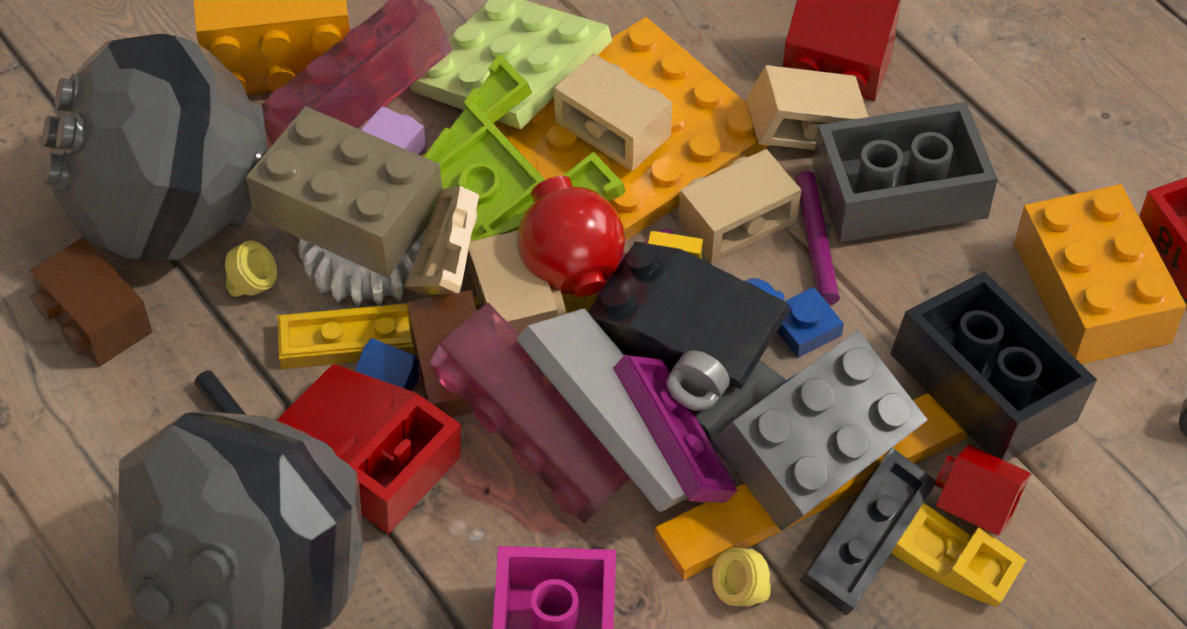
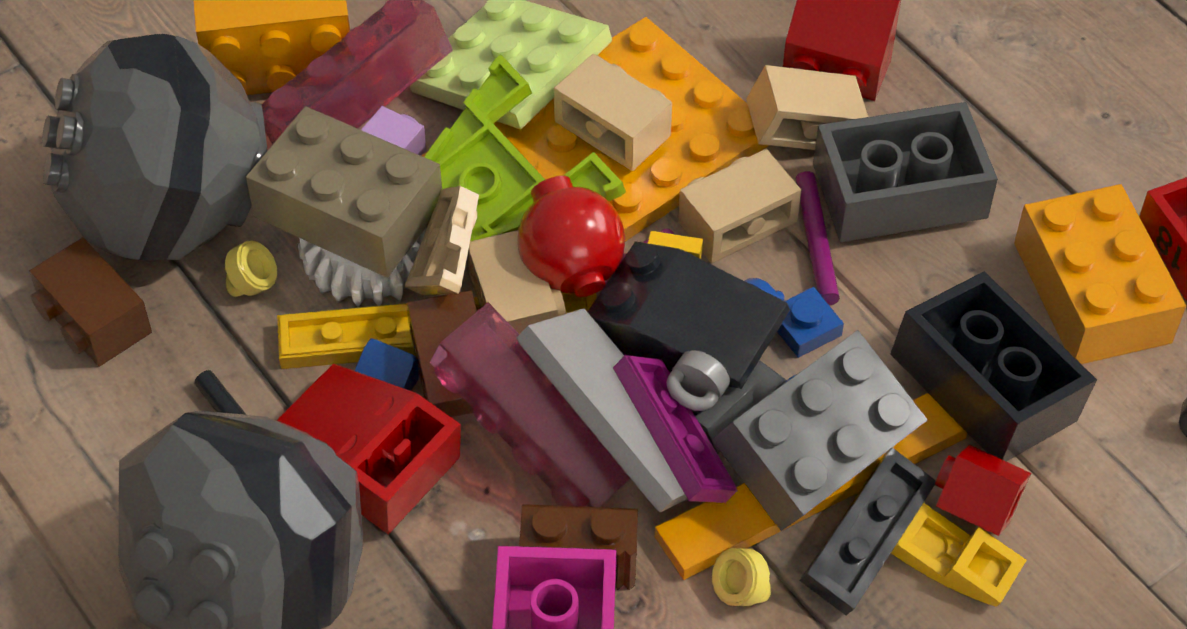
(585, 529): none -> reddish brown brick

